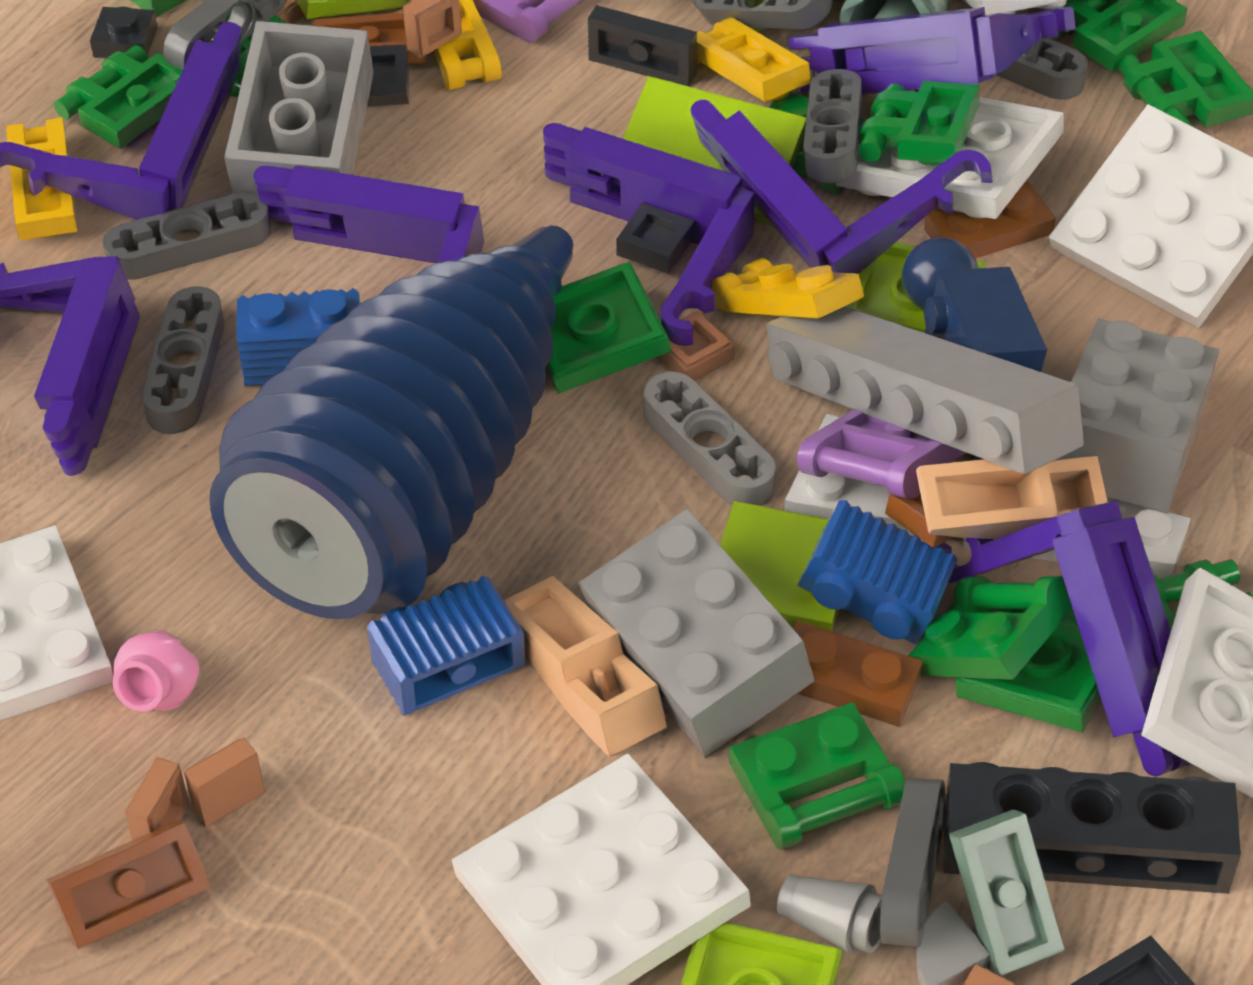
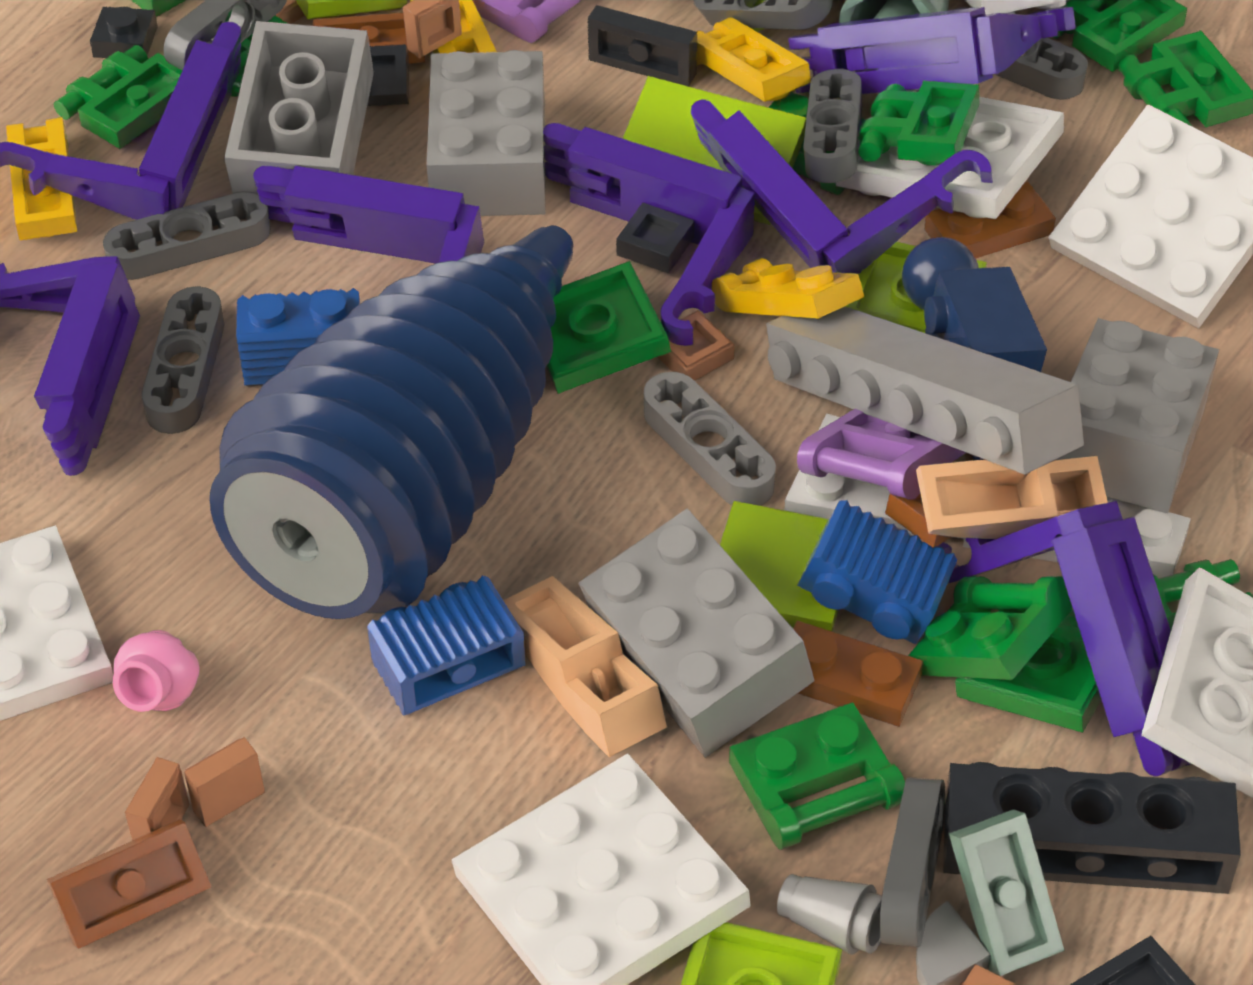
(488, 130): none -> light grey brick

